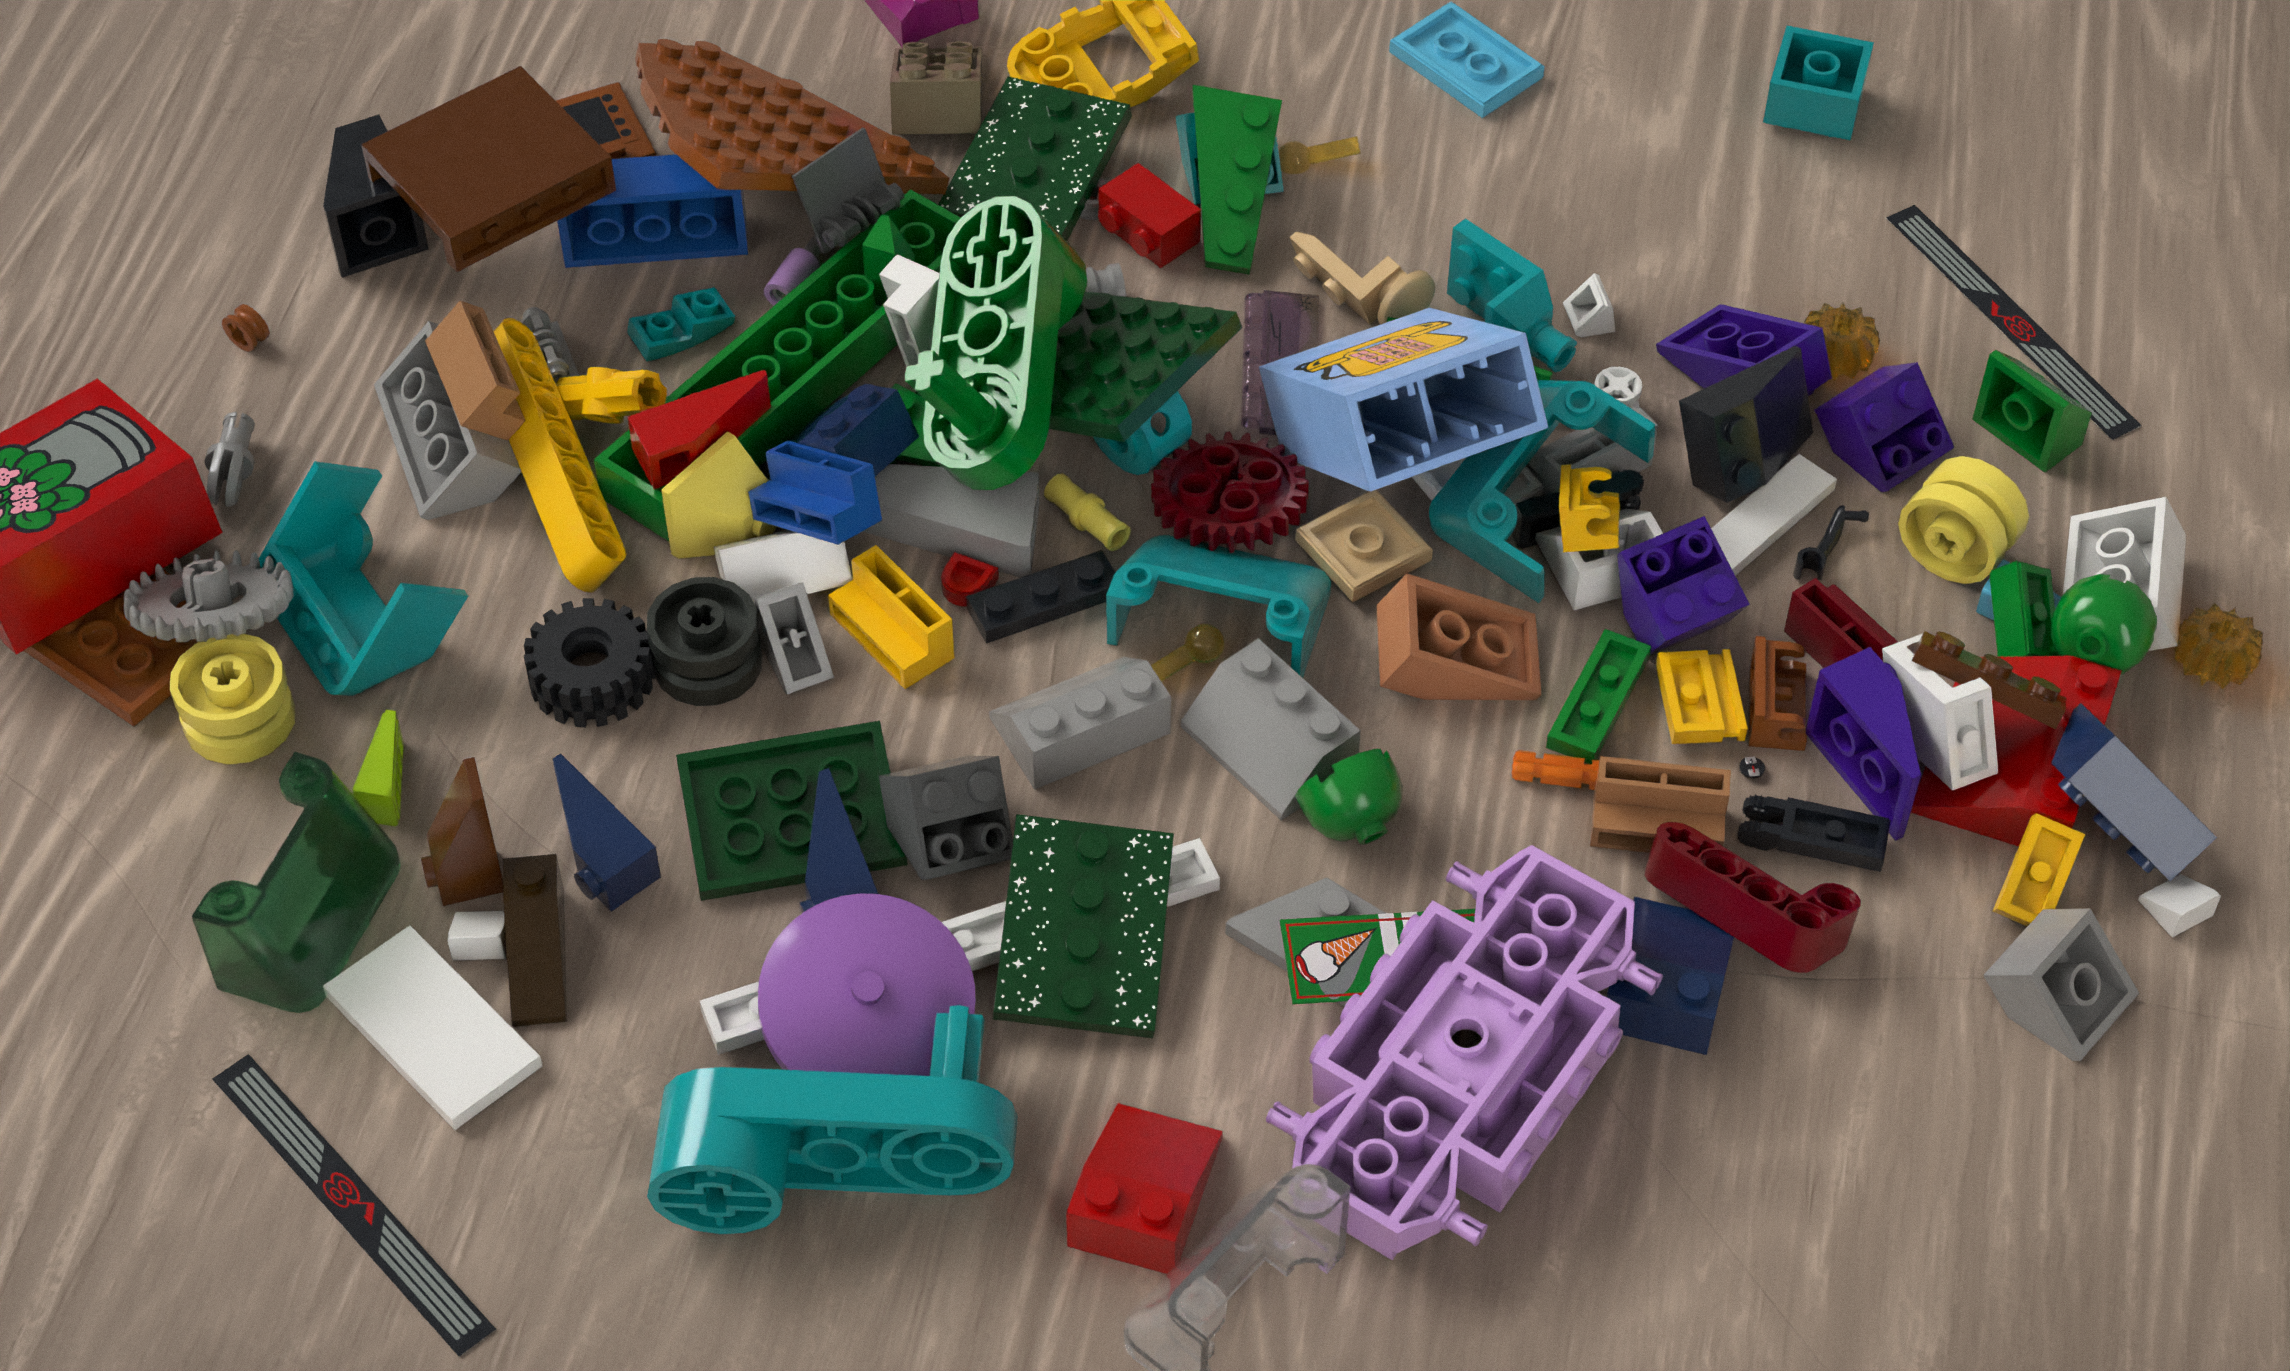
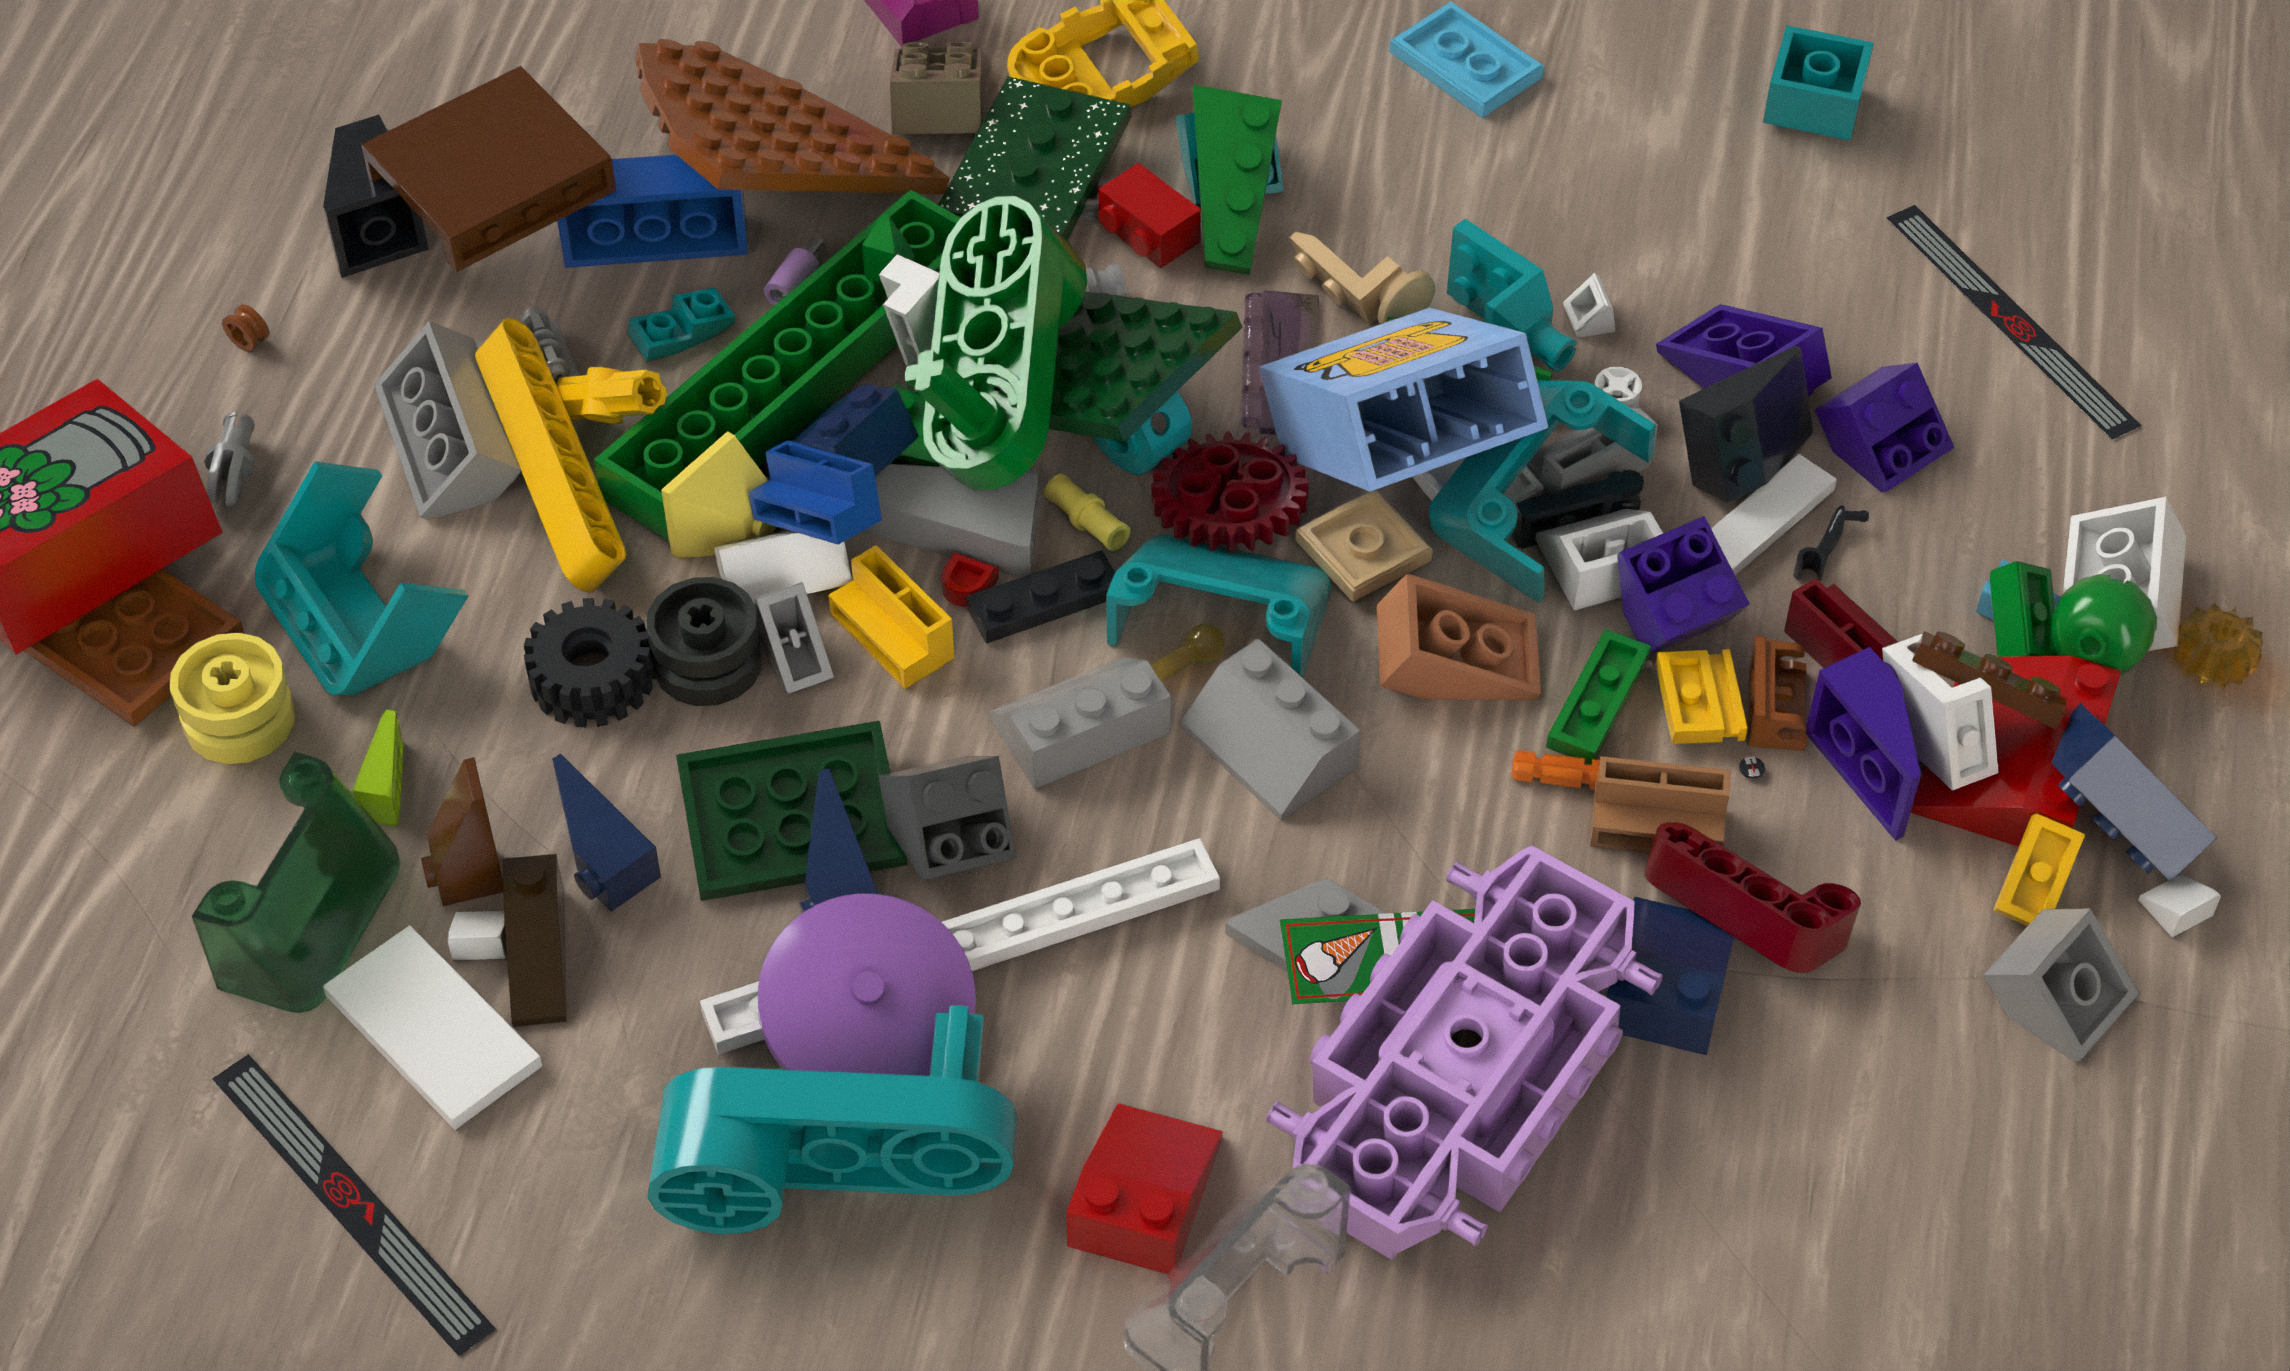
(209, 597): light grey gear -> none
(475, 372): medium nougat piece -> none
(609, 121): container -> none
(678, 432): red slope -> none
(845, 191): dark grey hinge -> none
(1084, 926): dark green plate -> none
(1297, 157): clear yellow bar -> none
(1355, 798): green cylinder -> none
(1586, 517): yellow hinge -> none
(1815, 831): black hinge -> none
(1848, 337): clear yellow gear -> none
(1963, 520): light yellow wheel -> none
(2029, 412): green slope -> none

